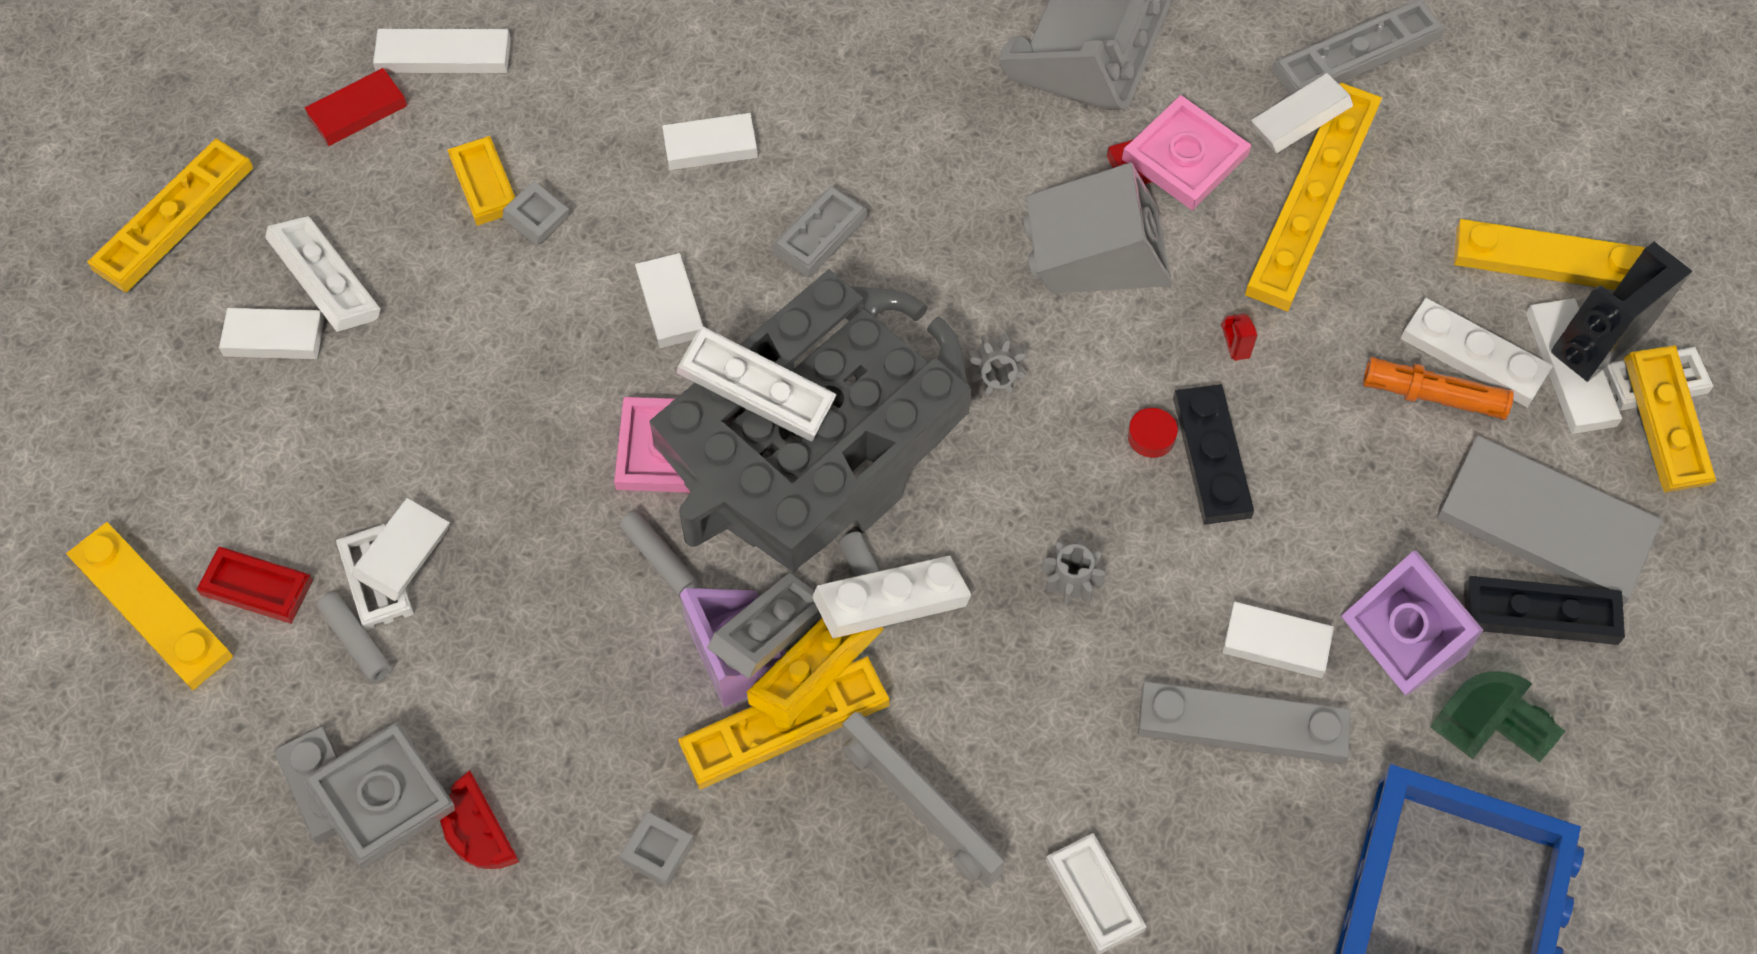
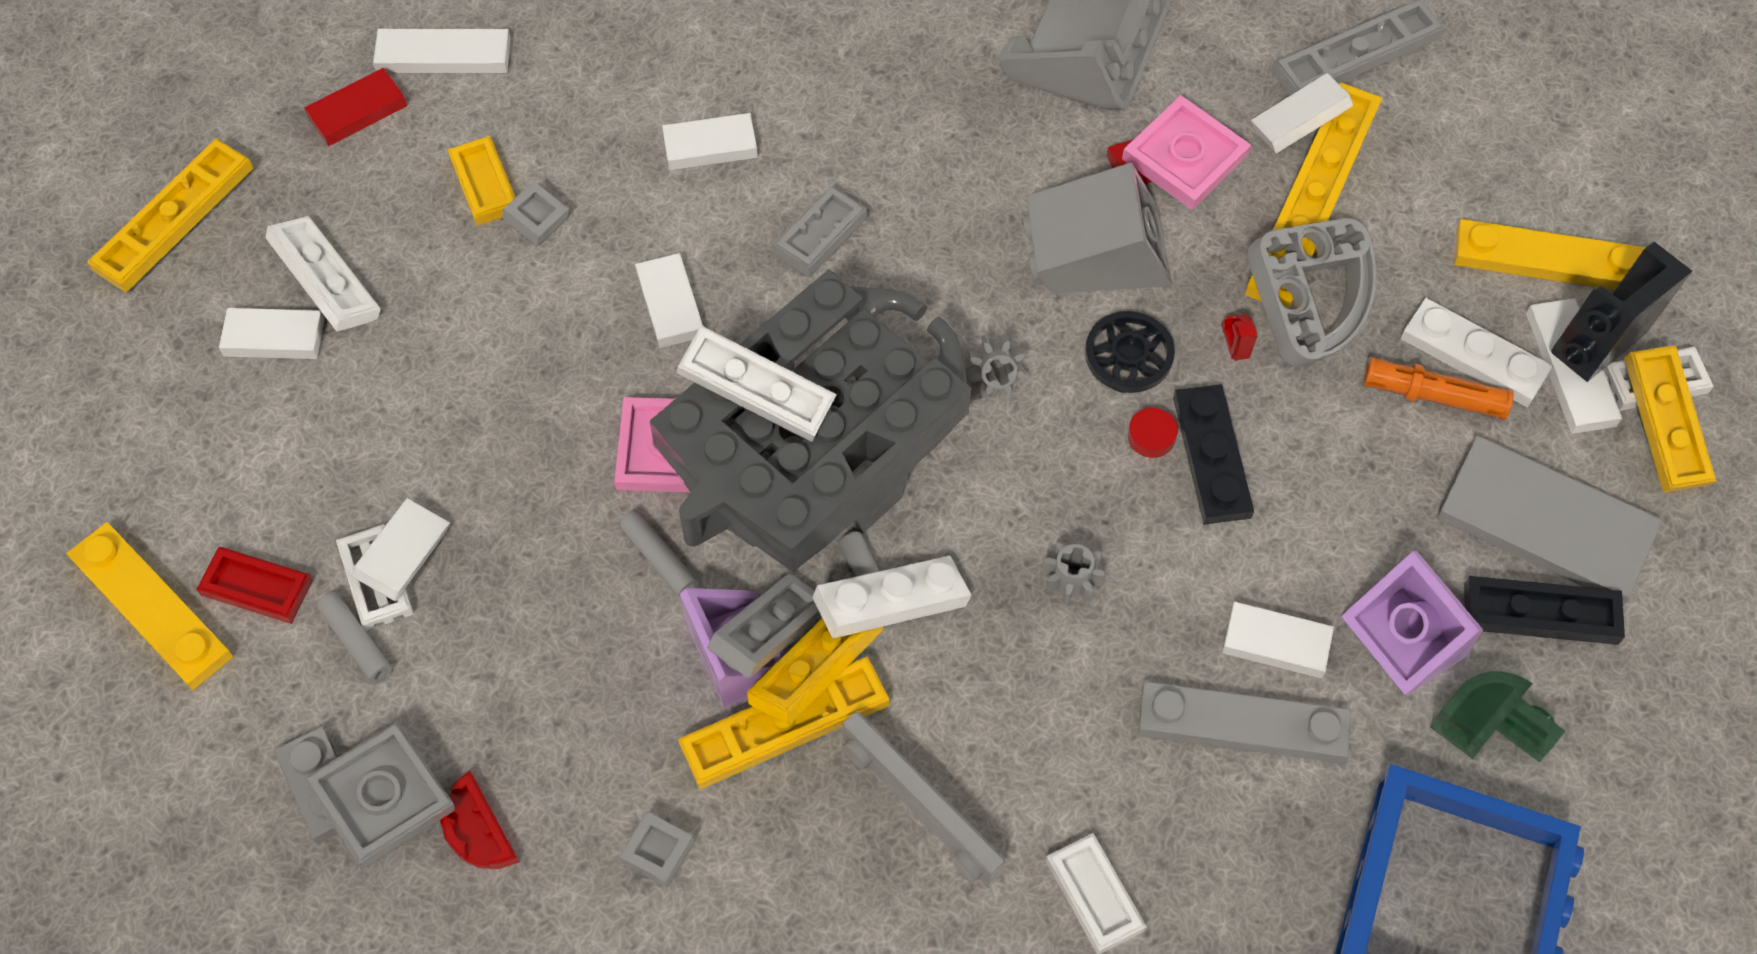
(1129, 352): none -> black wheel
(1289, 274): none -> light grey beam

